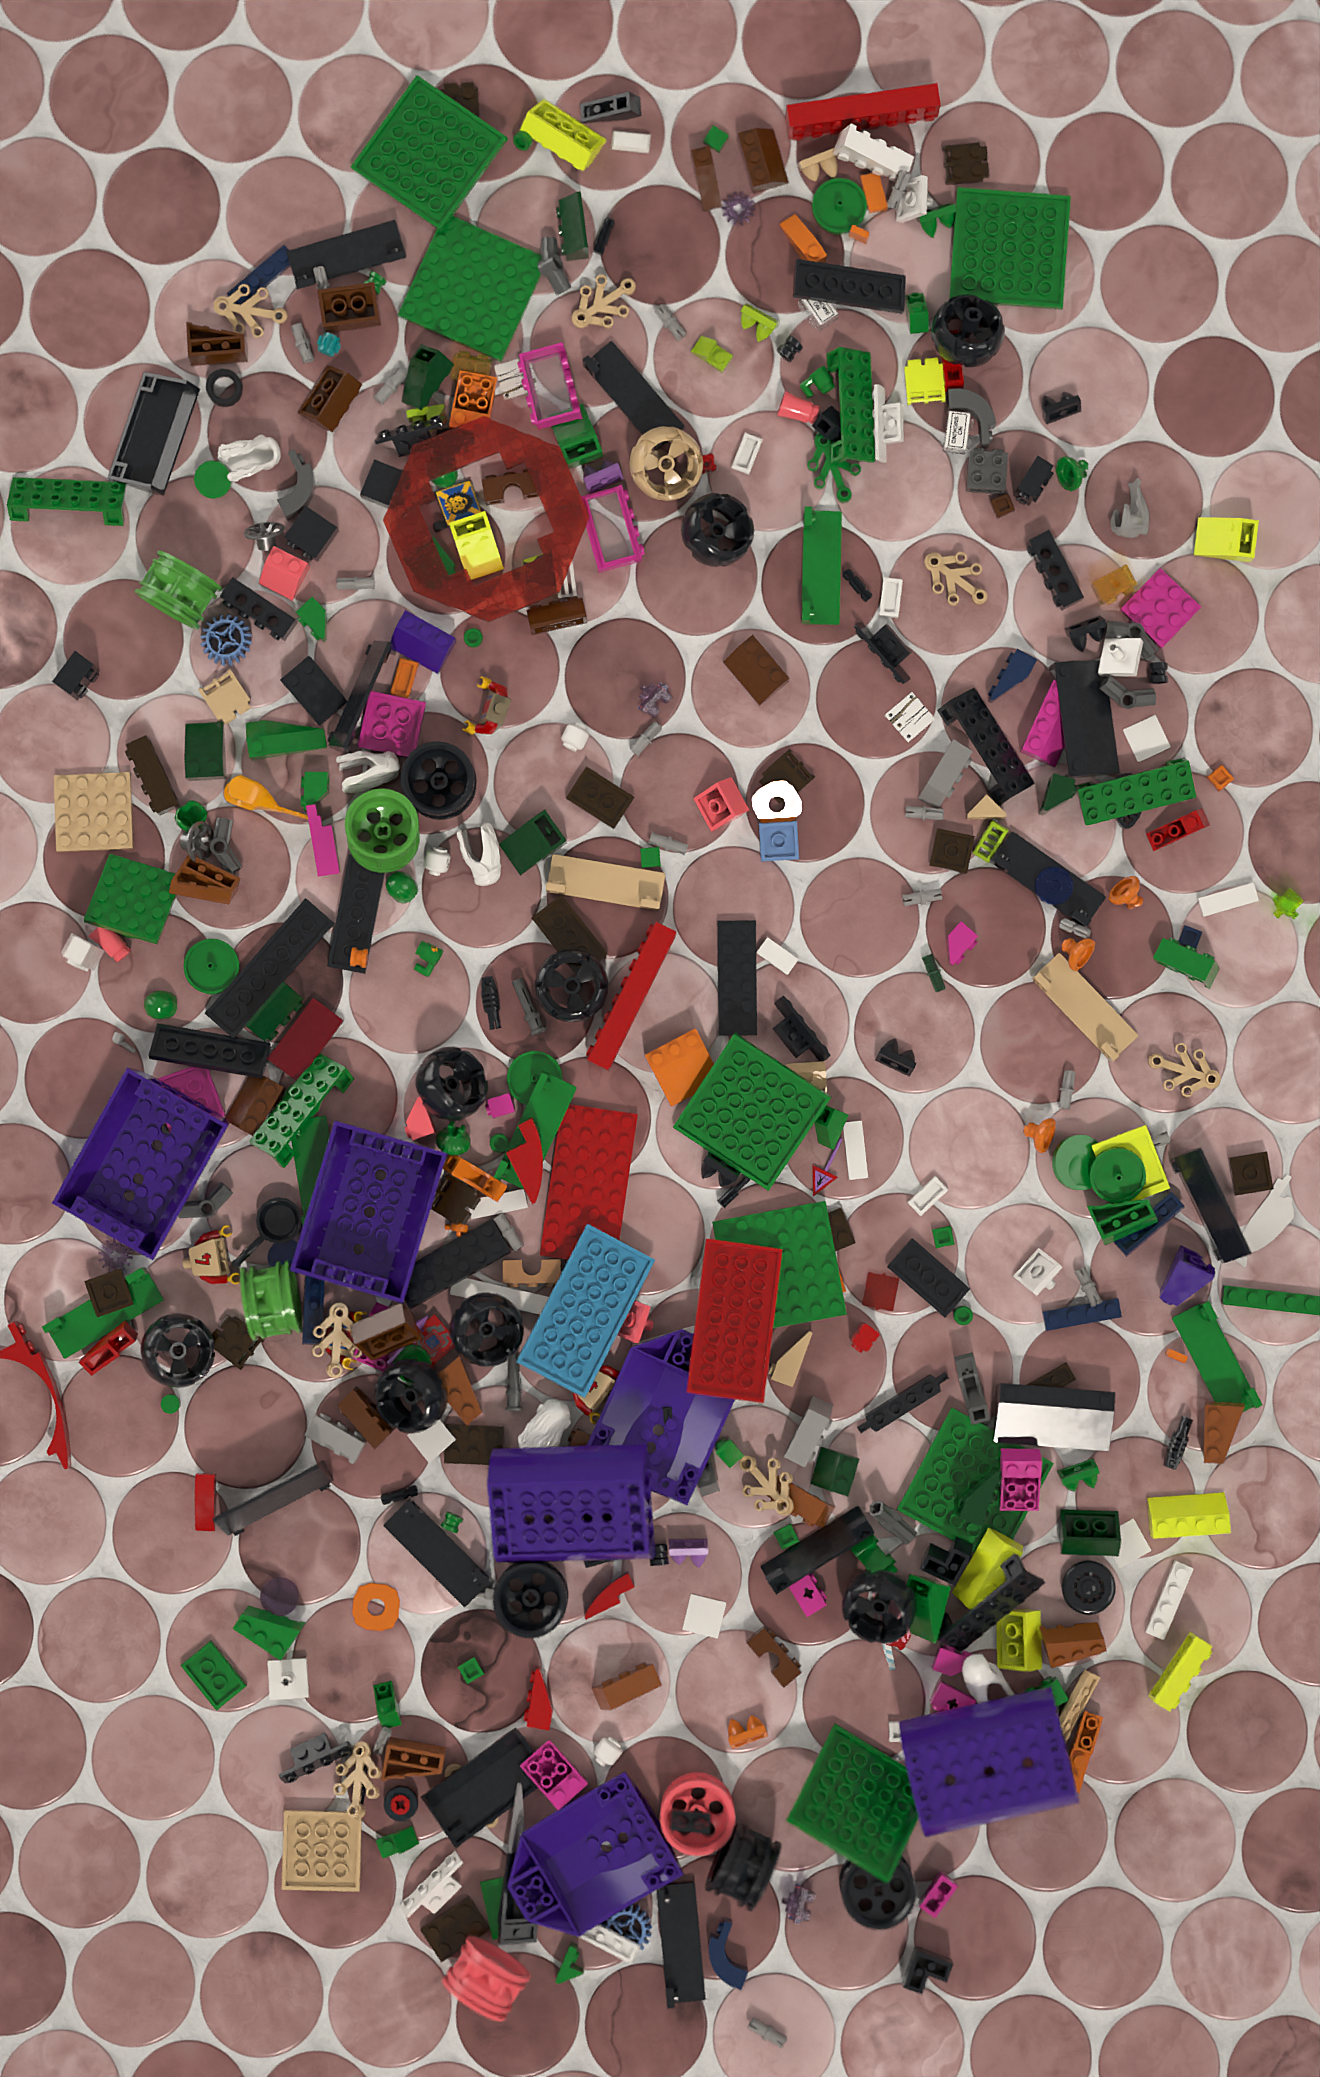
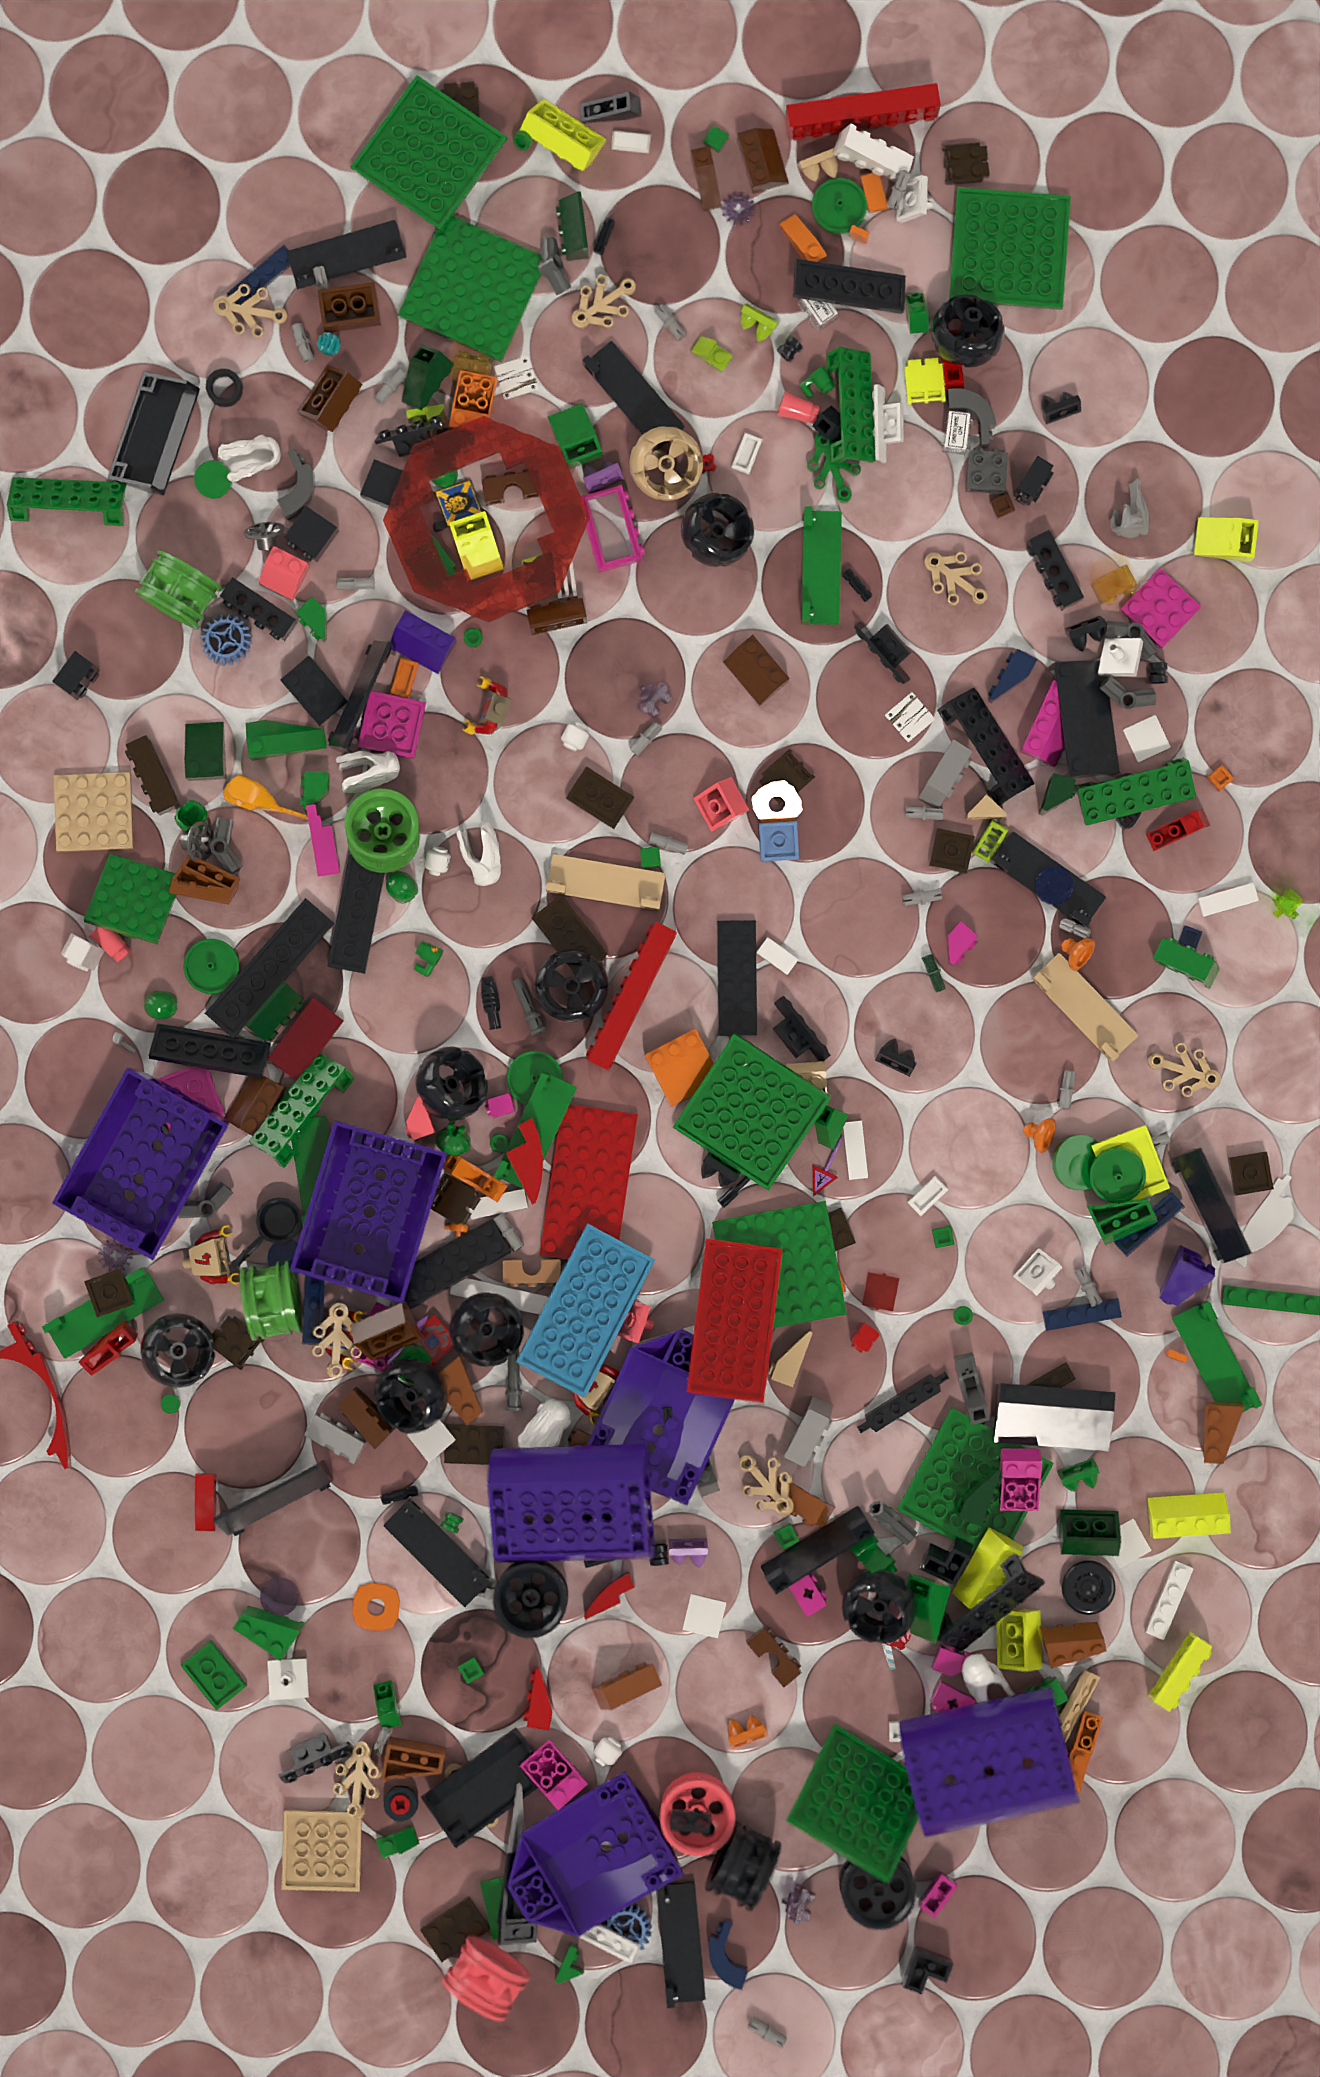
(214, 346): reddish brown wedge -> none
(226, 697): tan plate -> none
(359, 957): orange wheel -> none
(377, 279): green wheel -> none
(436, 1888): white bracket -> none
(441, 754): black wheel -> none
(533, 842): dark green slope -> none
(549, 386): window -> none
(728, 1451): green slope -> none
(834, 1471): dark green slope -> none
(890, 597): white tile -> none
(928, 1277): black plate -> none
(944, 213): green tile -> none
(1071, 472): green hair -> none
(1126, 892): orange hair -> none
(1177, 1444): black hinge -> none

